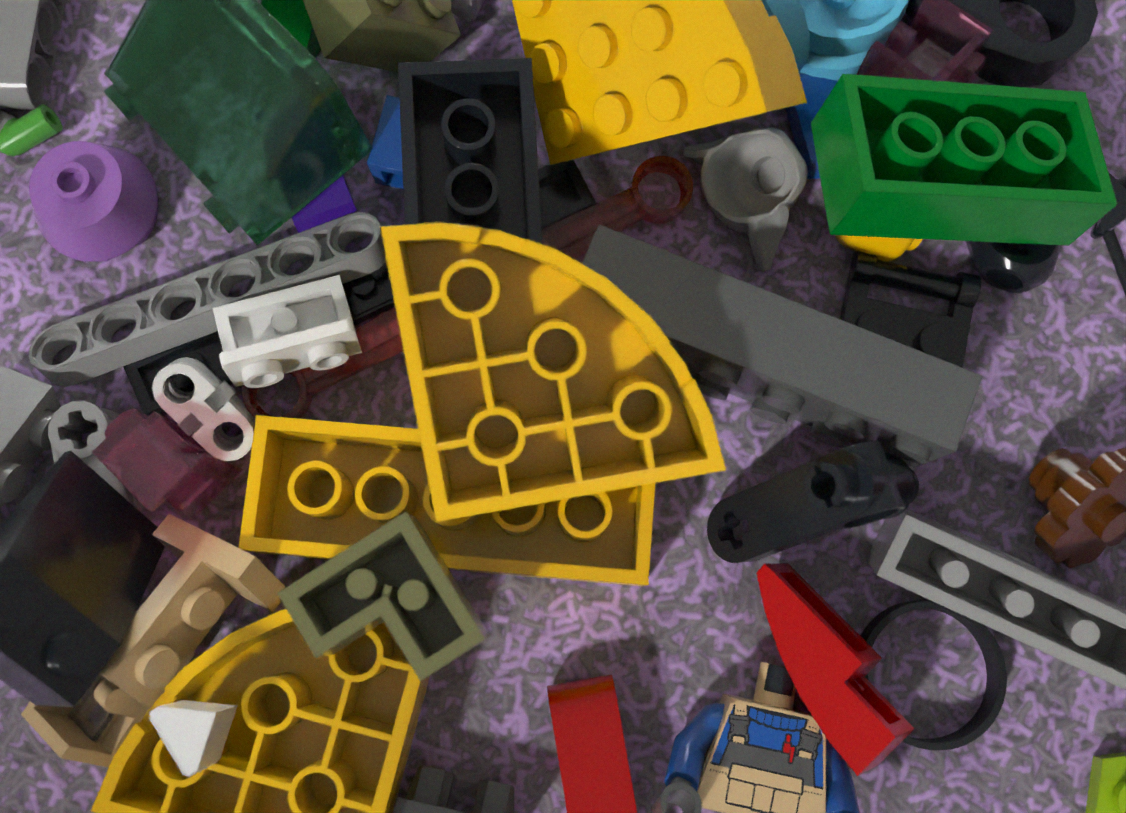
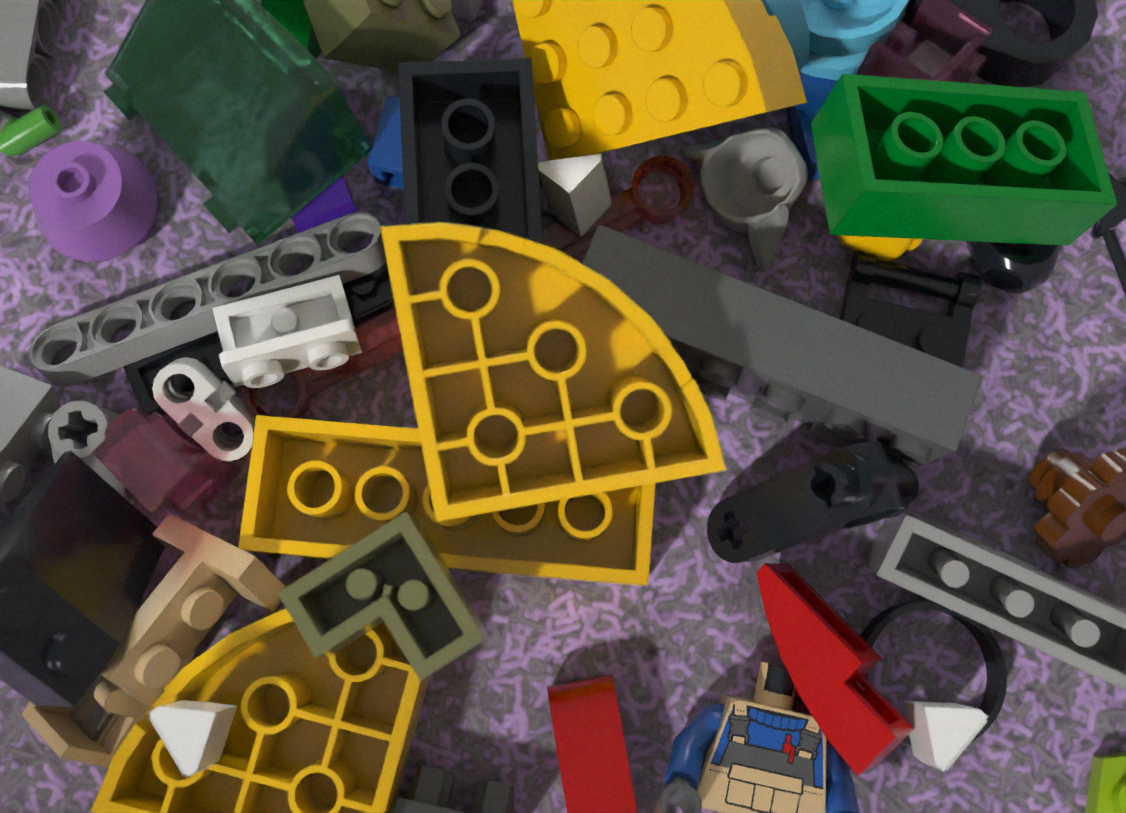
(576, 190): none -> white slope
(942, 730): none -> white slope

